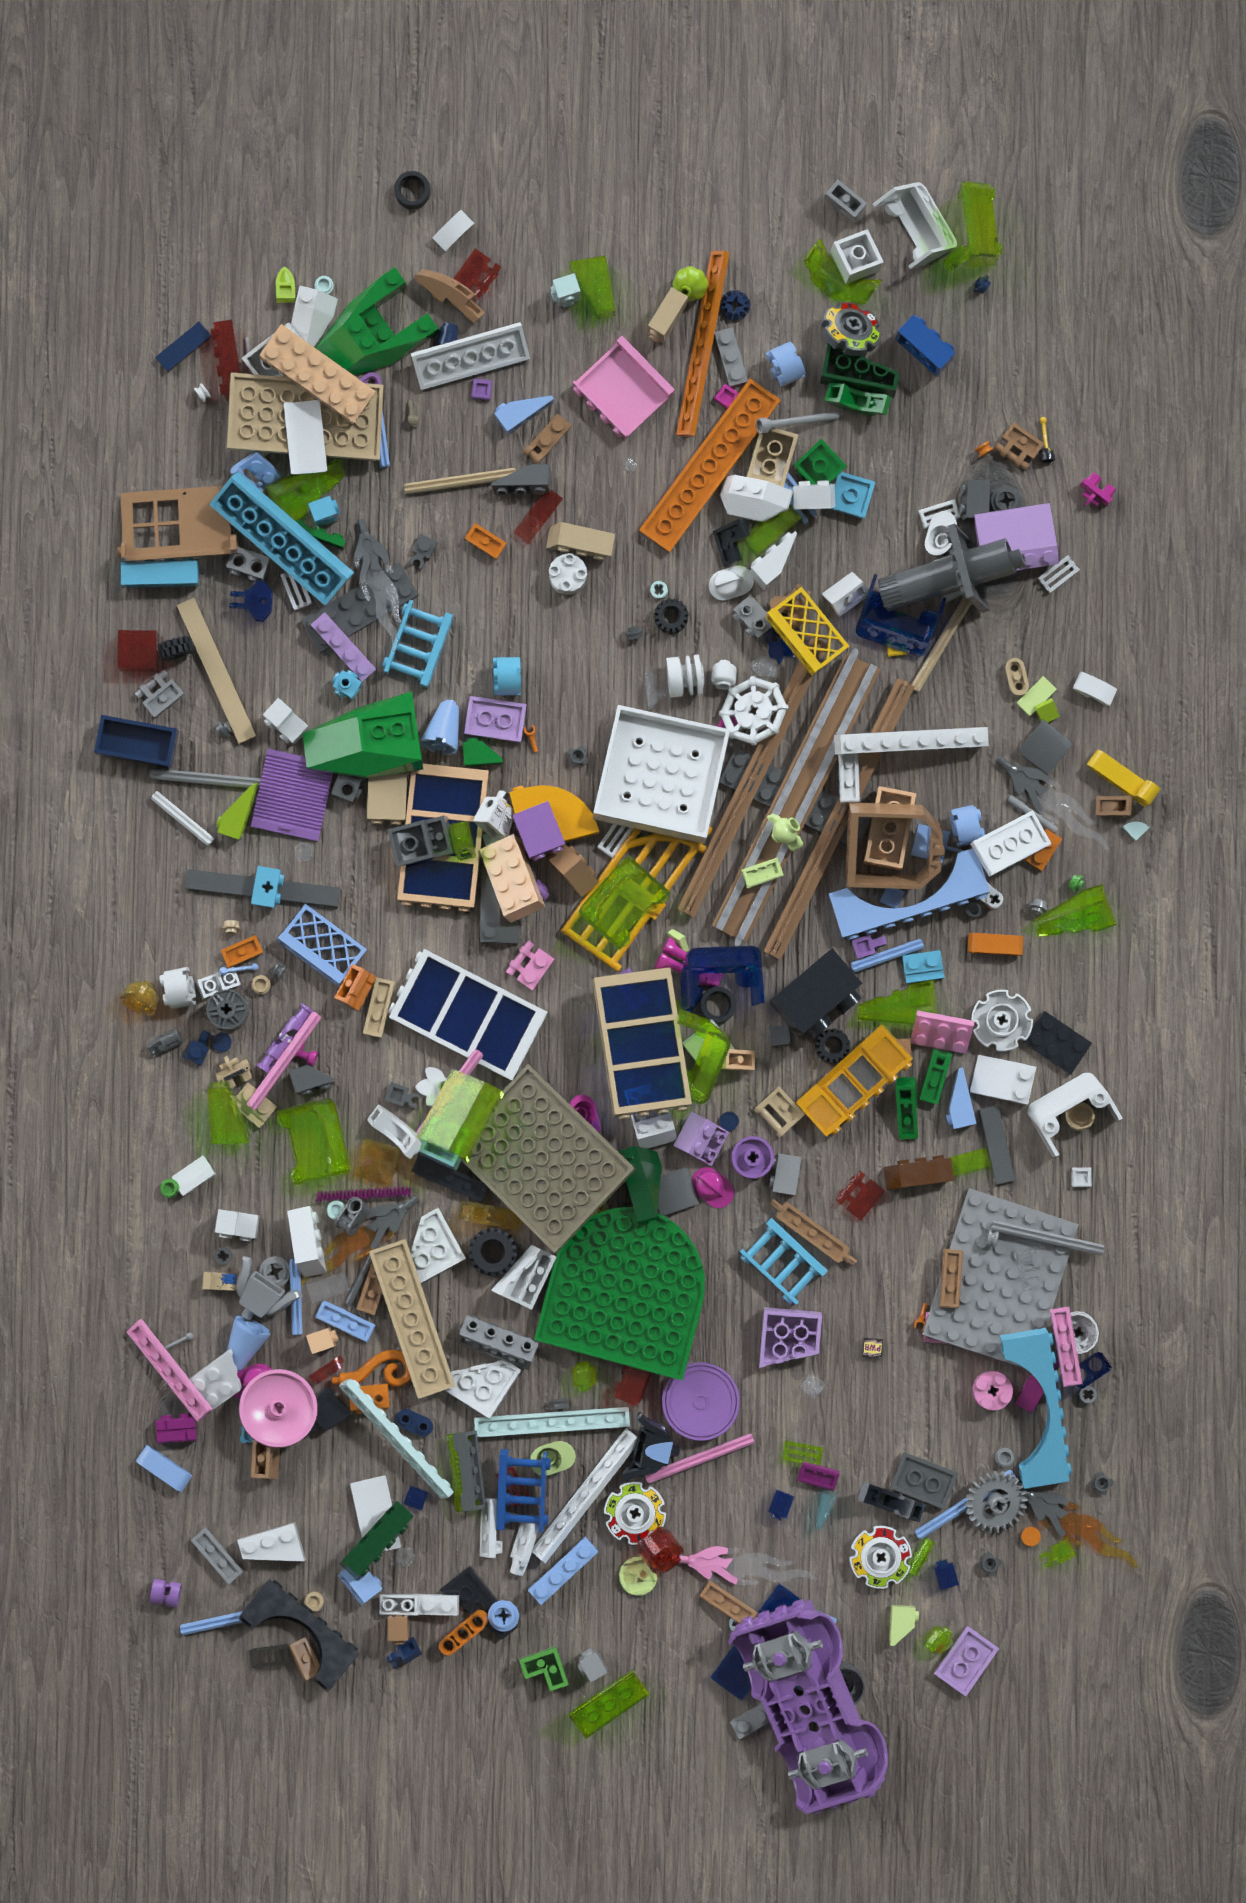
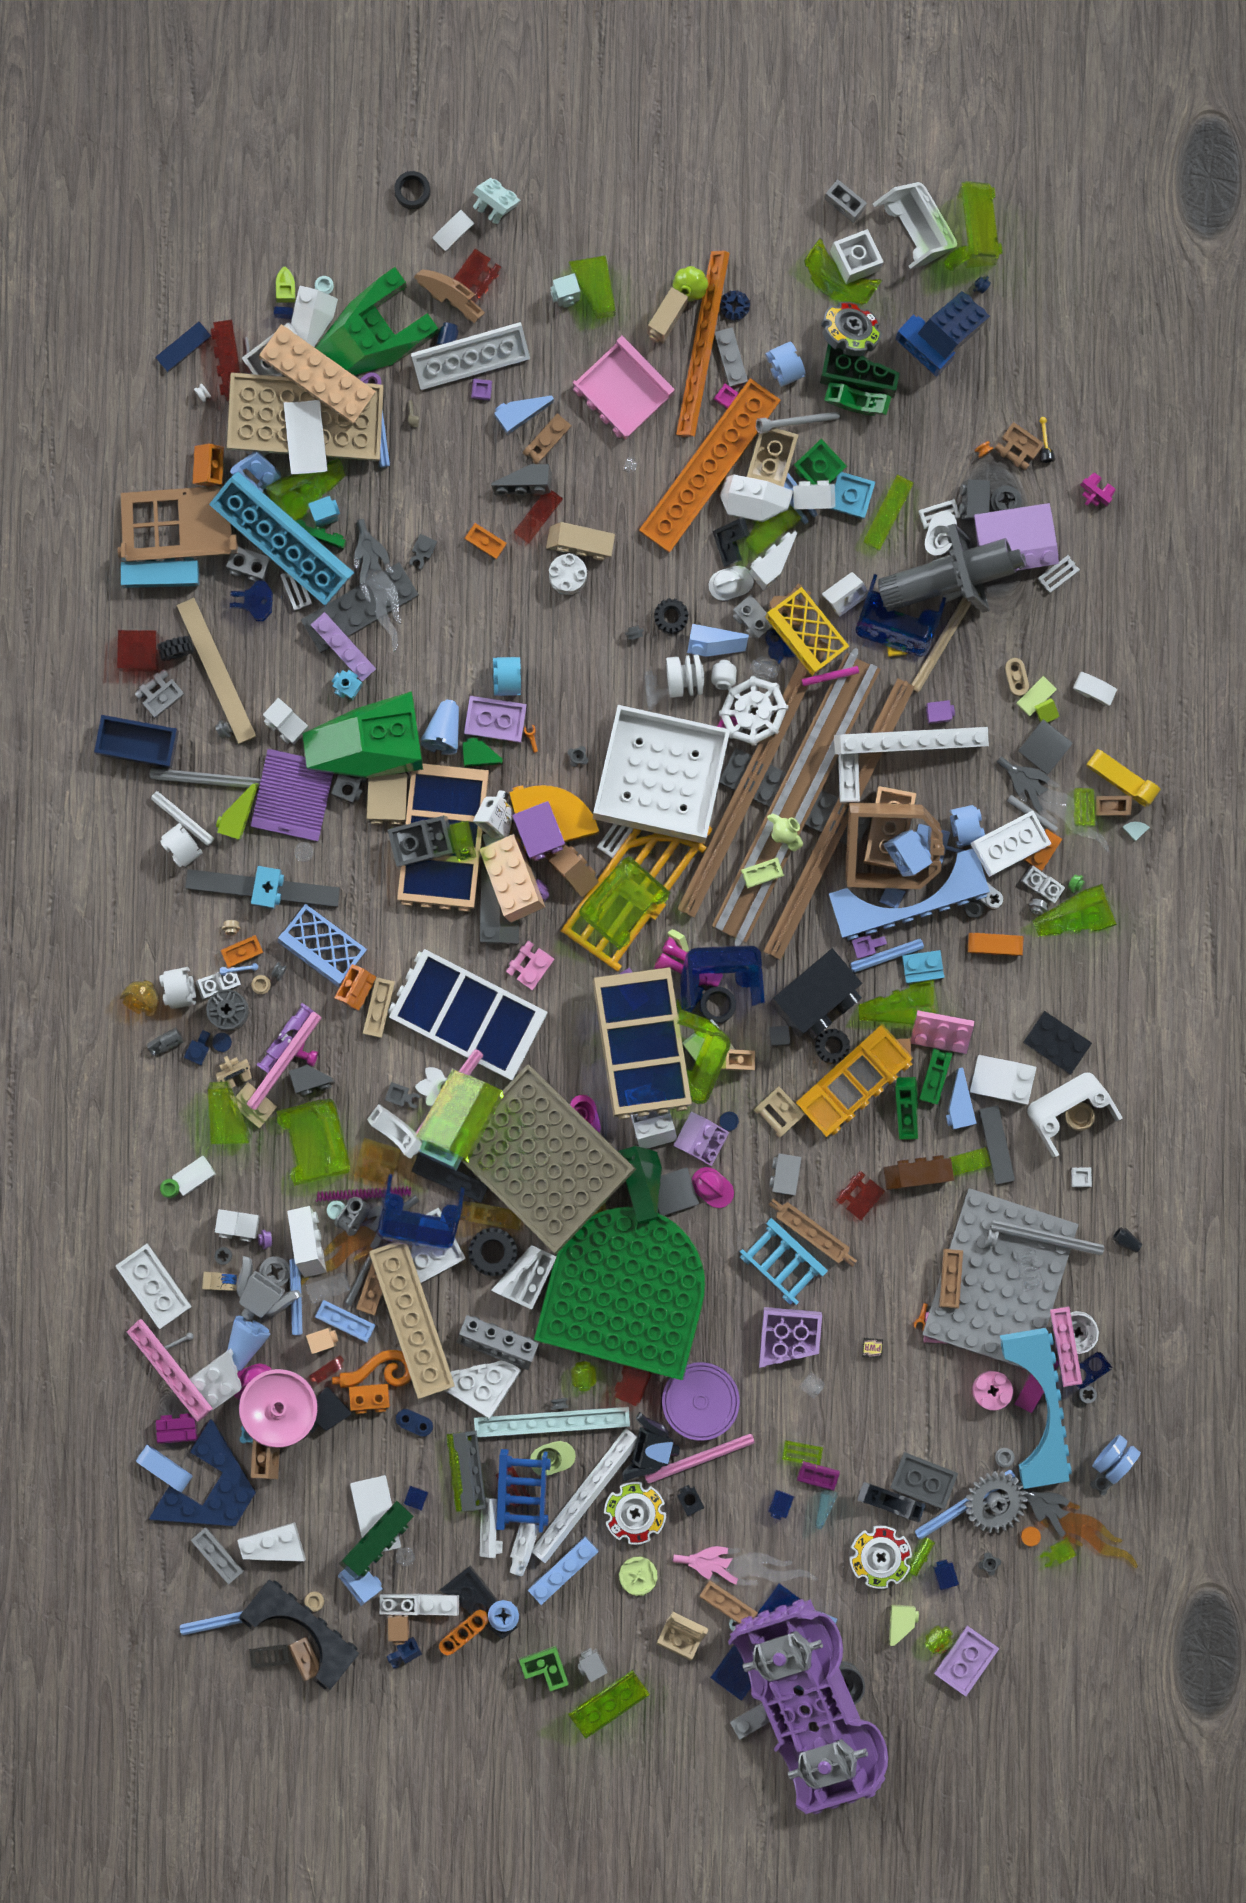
(153, 1286): none -> white plate
(159, 1590): medium lavender wheel -> none
(181, 845): none -> white brick
(208, 465): none -> orange brick
(228, 1497): none -> dark blue wing
(265, 1239): none -> medium lavender plate
(283, 312): none -> clear blue tile
(400, 1442): light aqua plate -> none
(417, 1228): none -> clear blue windscreen
(430, 658): medium azure fence -> none
(456, 481): tan axle -> none
(496, 196): none -> light aqua plate
(660, 1550): clear red brick -> none
(665, 590): light aqua bush -> none
(681, 1636): none -> tan plate
(696, 1506): none -> black brick
(713, 641): none -> light blue slope
(762, 1151): medium lavender wheel -> none
(830, 676): none -> dark pink bar
(888, 512): none -> clear neon green plate
(908, 853): none -> light blue brick
(939, 712): none -> medium lavender brick
(953, 324): none -> dark blue piece
(1015, 1012): white piece -> none
(1042, 884): none -> white slope
(1091, 823): none -> clear neon green tile
(1116, 1459): none -> light blue wheel
(1126, 1239): none -> black cone

